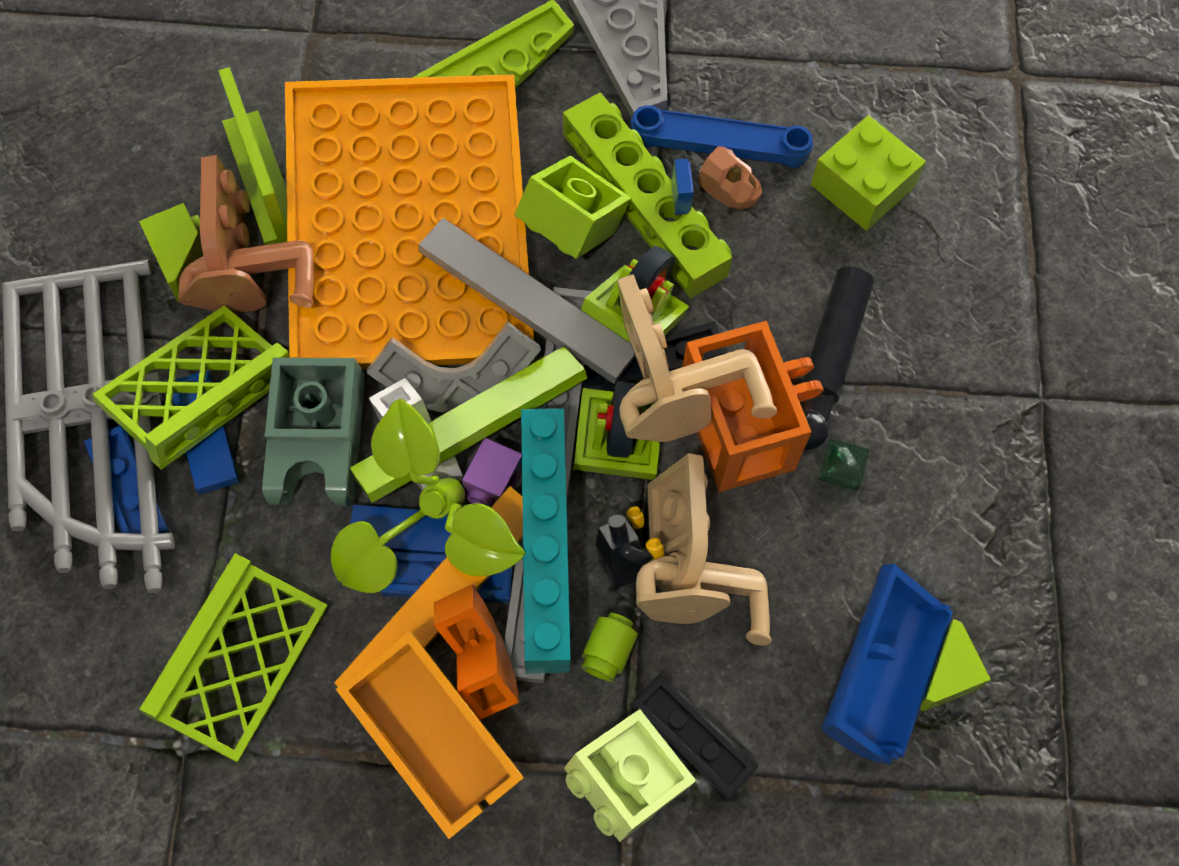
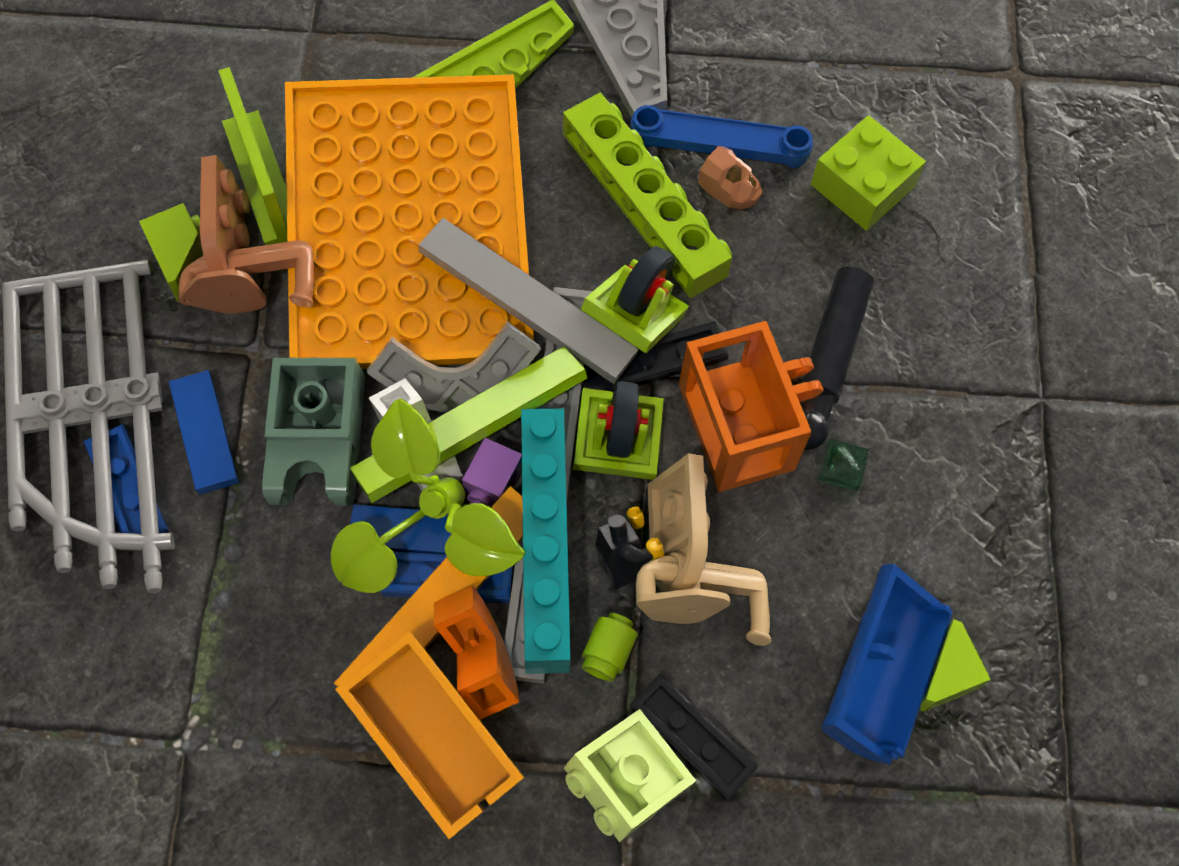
(200, 640): lime fence -> none
(222, 401): lime fence -> none
(572, 206): lime brick -> none
(679, 395): tan plate -> none
(682, 186): blue tile -> none

